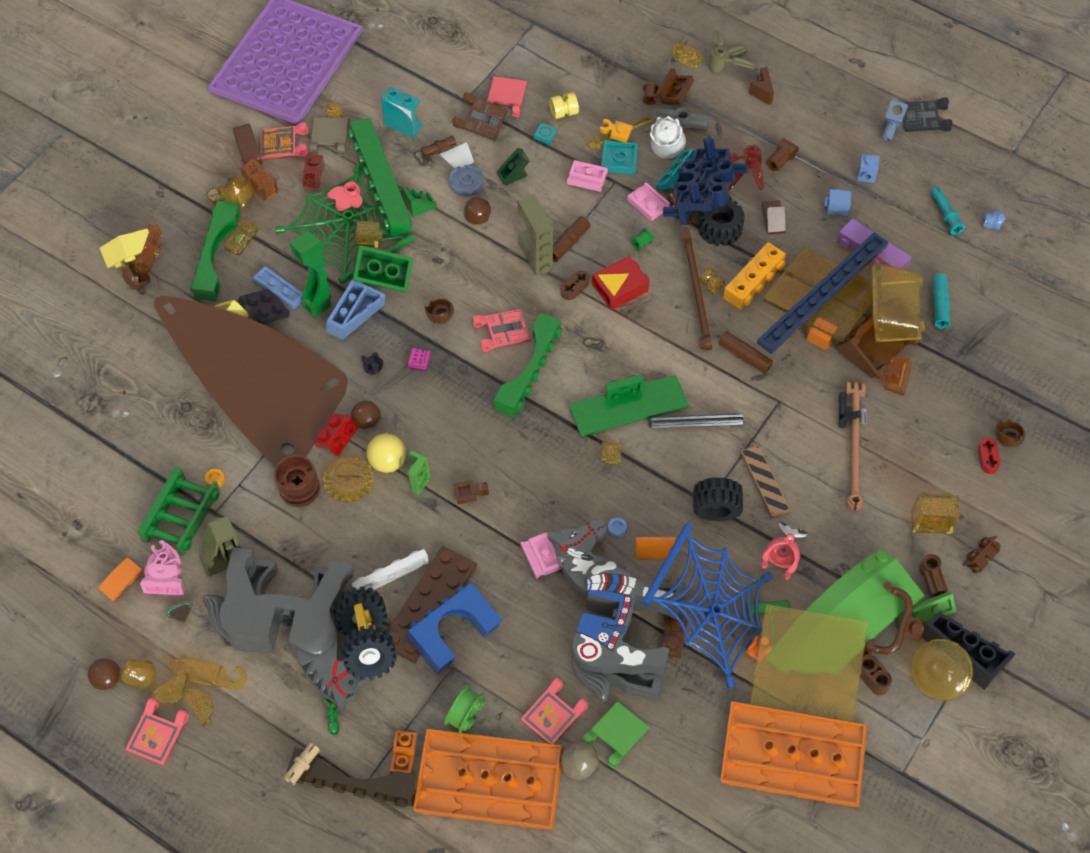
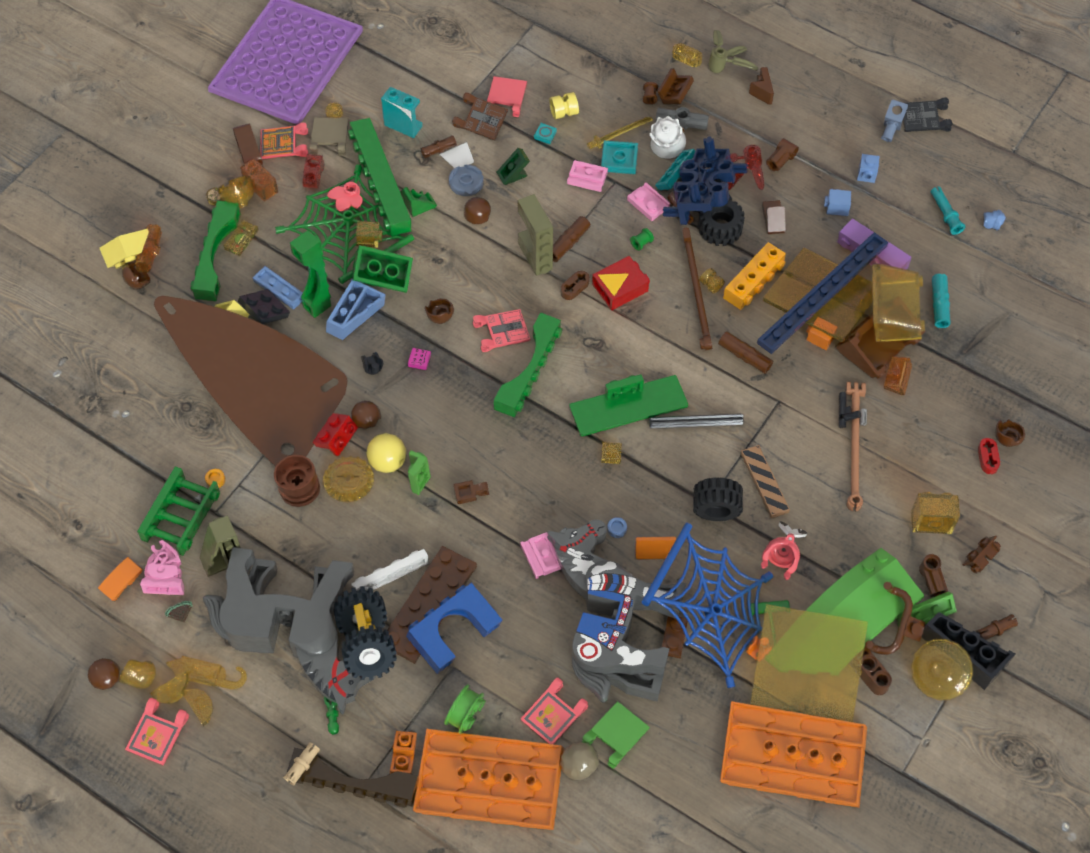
(619, 131): light orange plate -> none
(997, 628): none -> reddish brown pin

